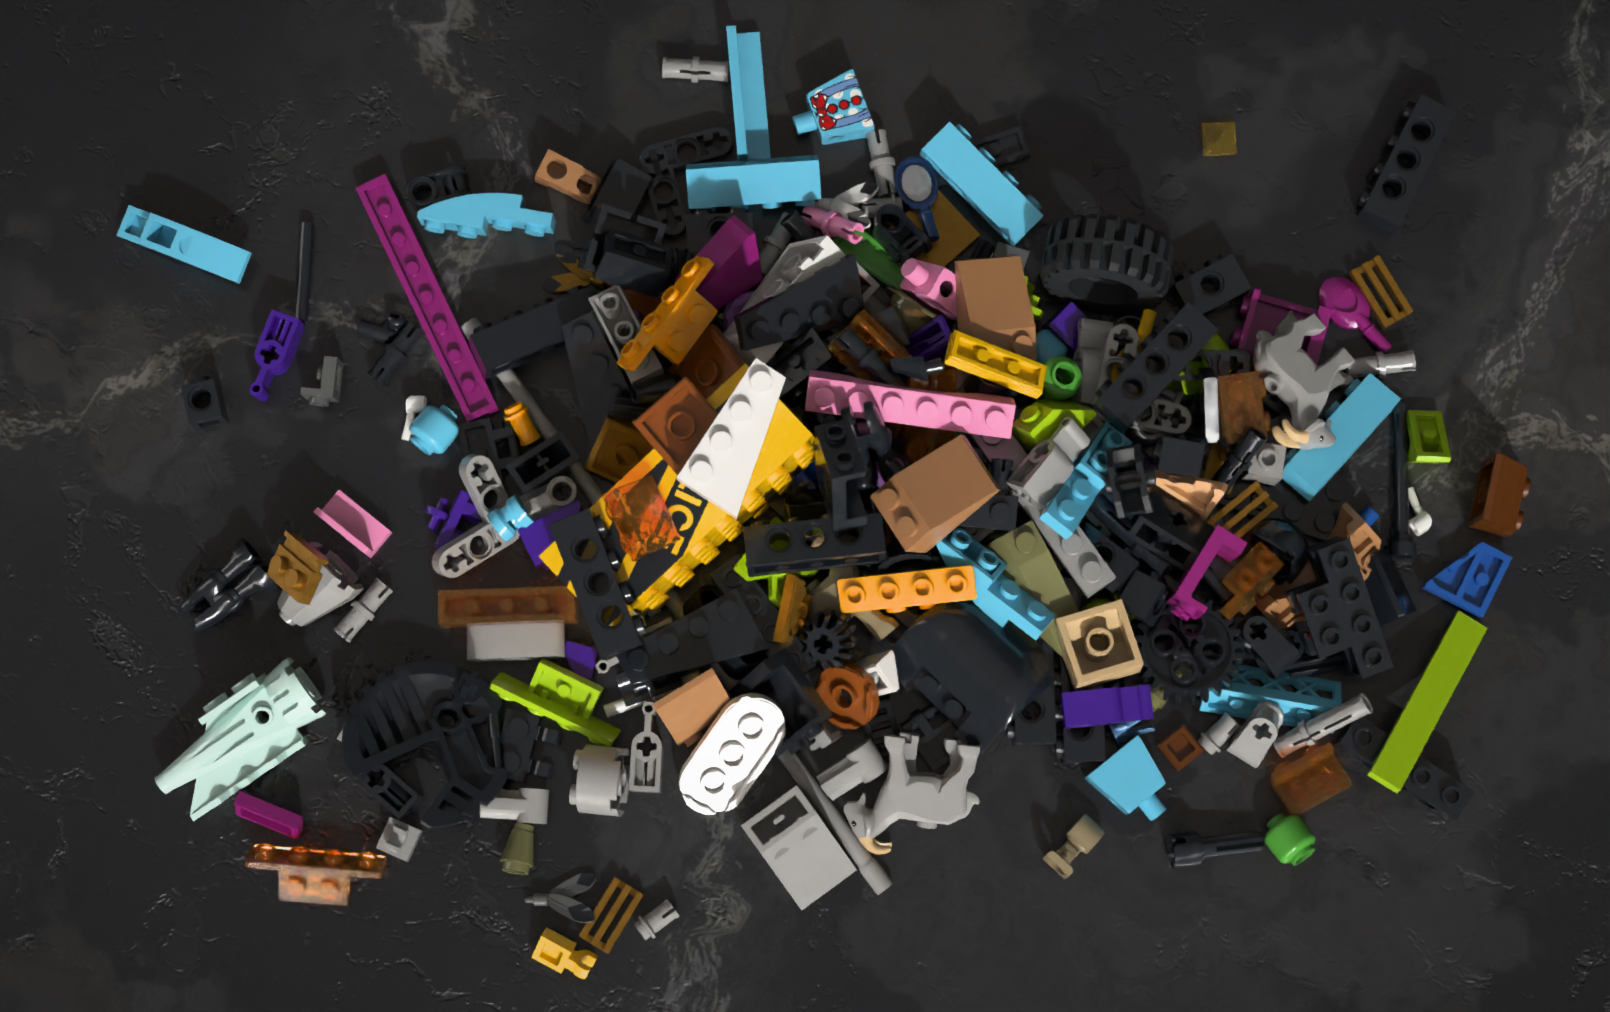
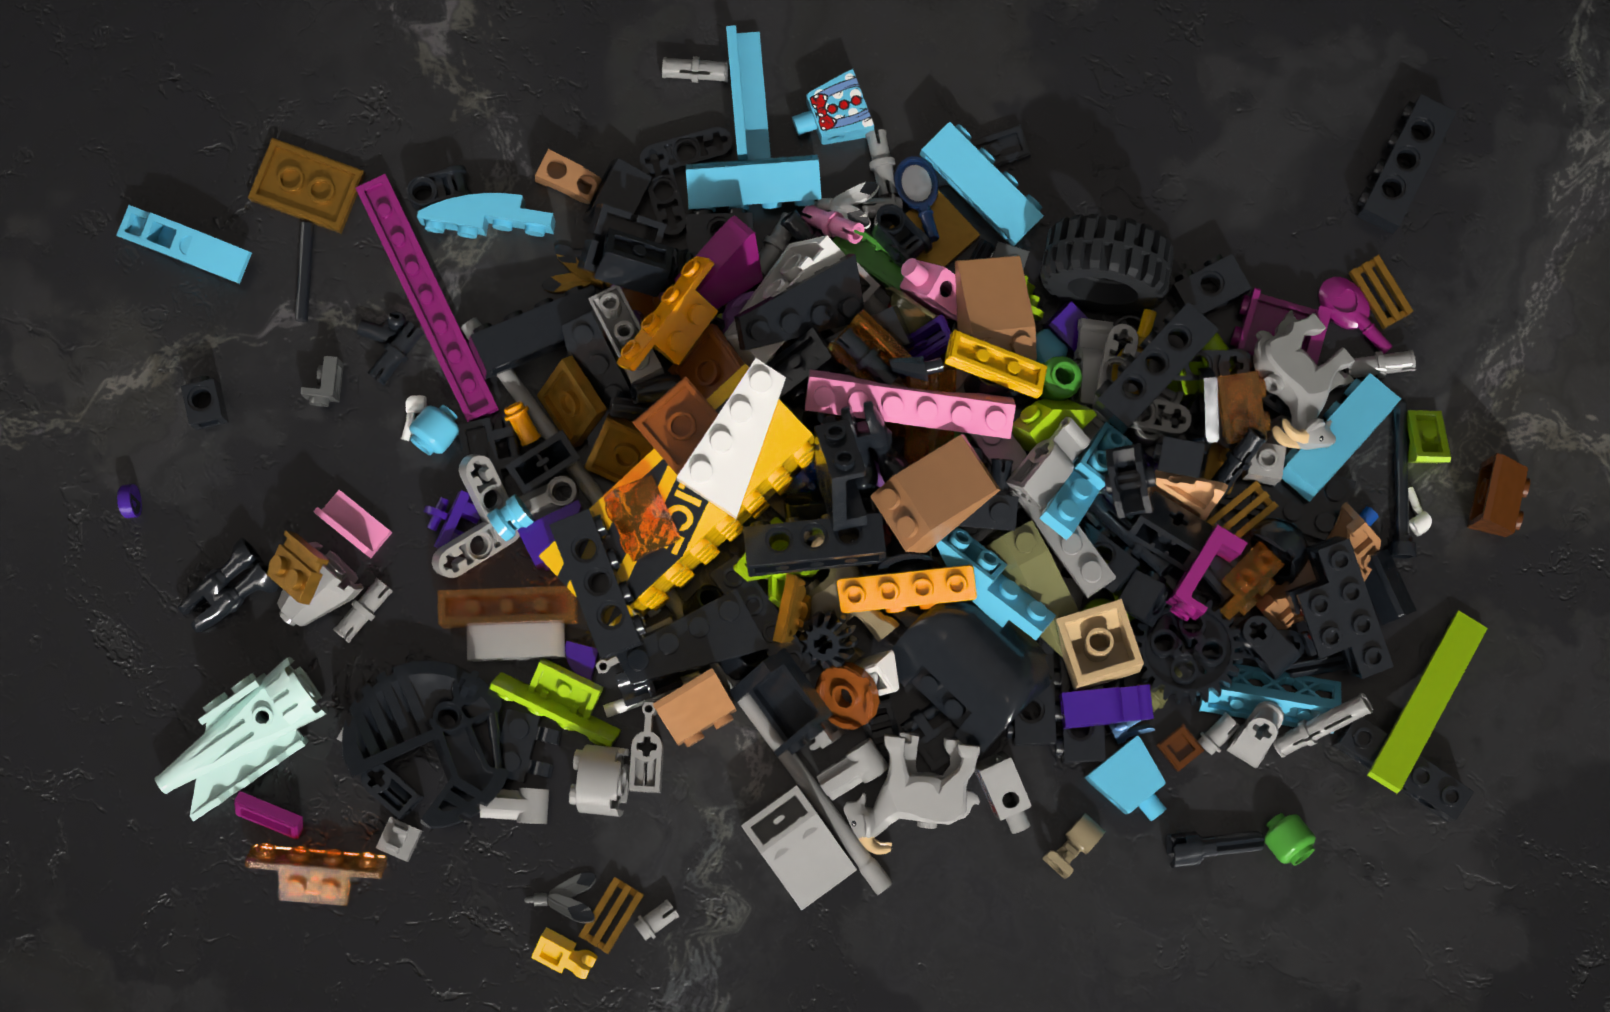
(129, 501): none -> dark purple tile
(279, 336): dark purple piece -> none
(306, 185): none -> pearl gold tile
(519, 850): olive cone -> none
(572, 401): none -> pearl gold tile
(732, 753): white tile -> none
(997, 777): none -> light grey torso
(1219, 138): clear yellow slope -> none
(1309, 779): clear orange bracket -> none
(1471, 579): blue wing -> none

